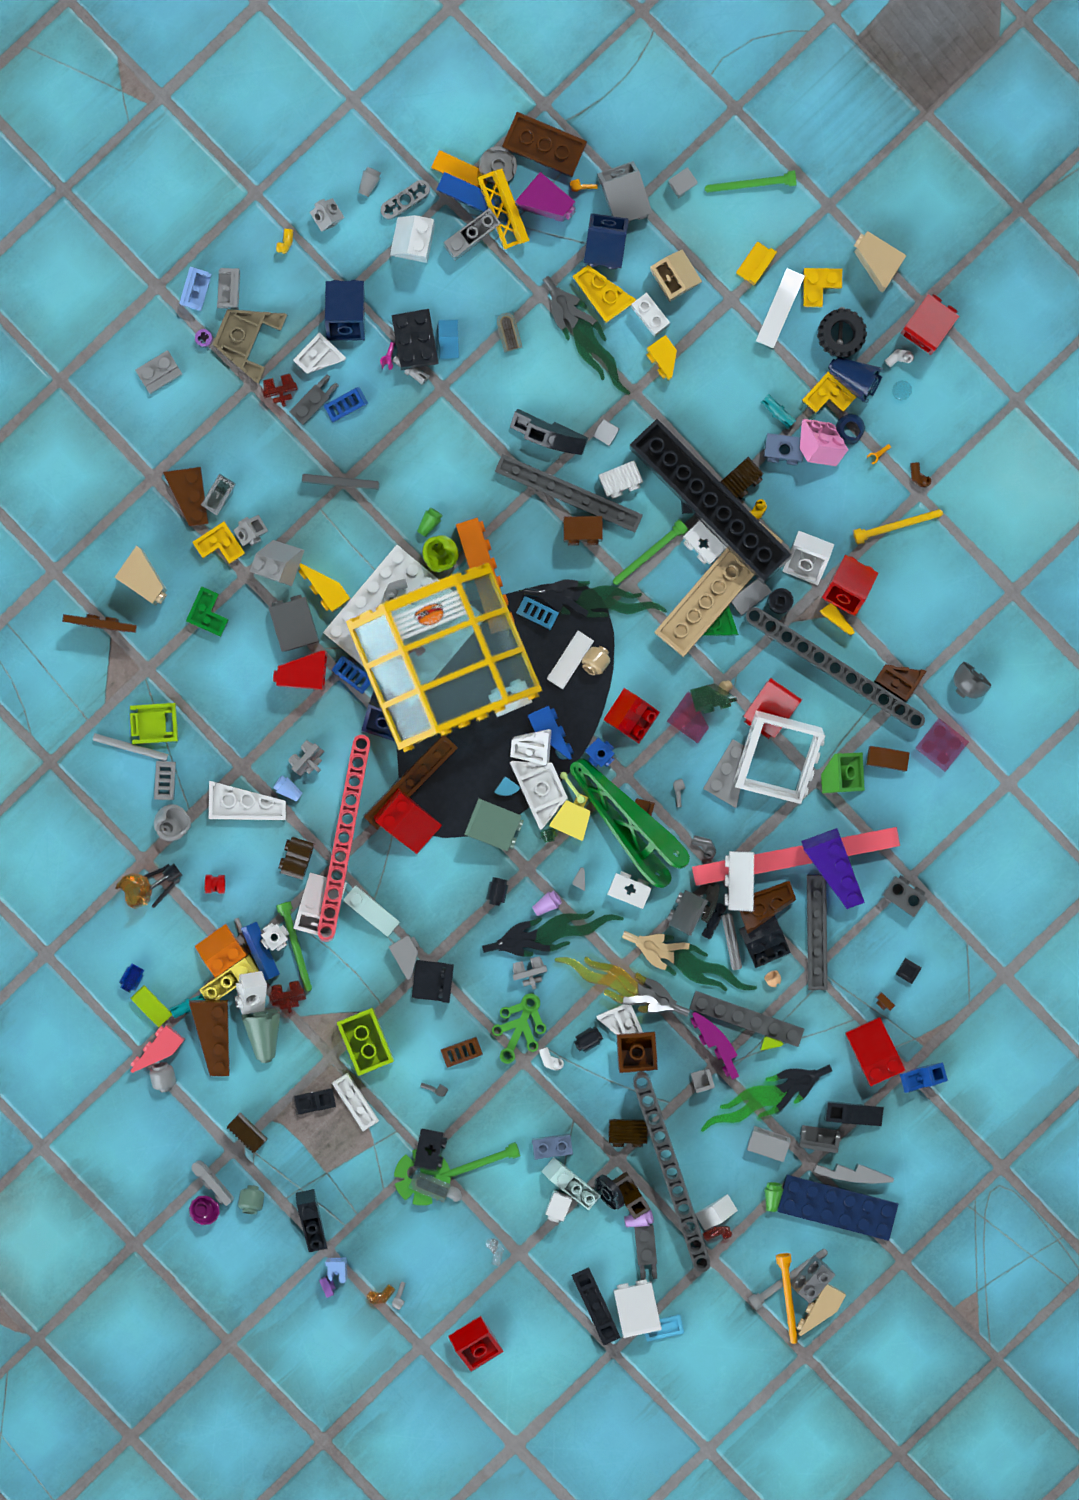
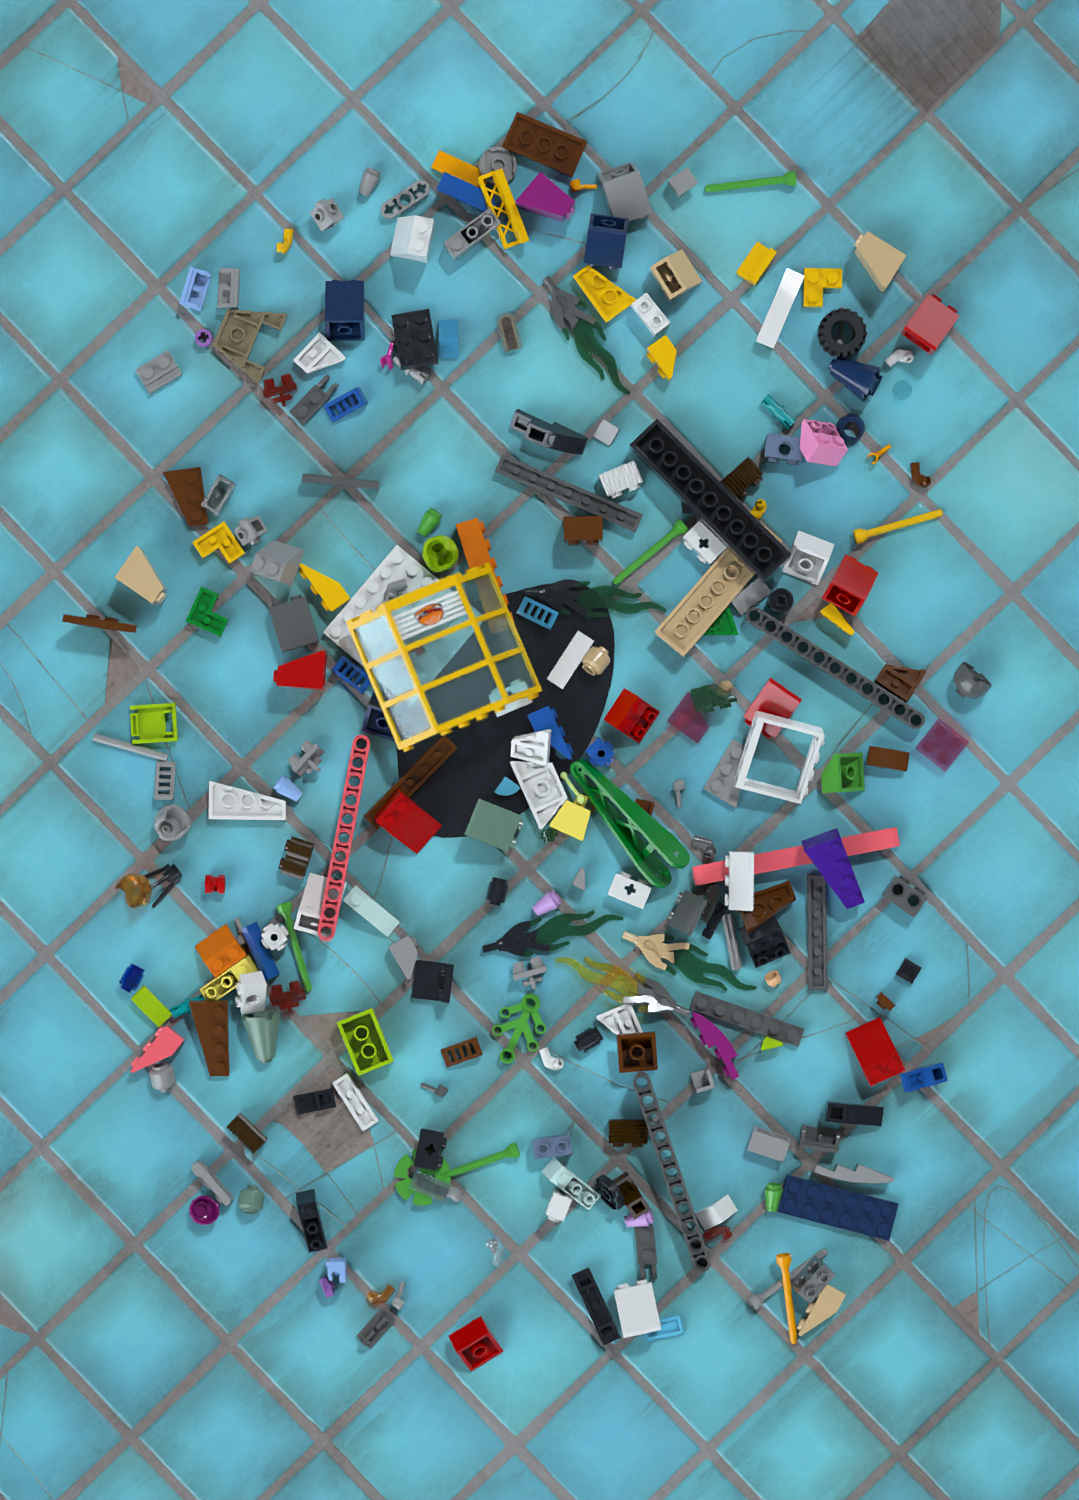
(376, 1328): none -> dark grey hinge
(771, 1095): piece -> none
(828, 389): yellow plate -> none

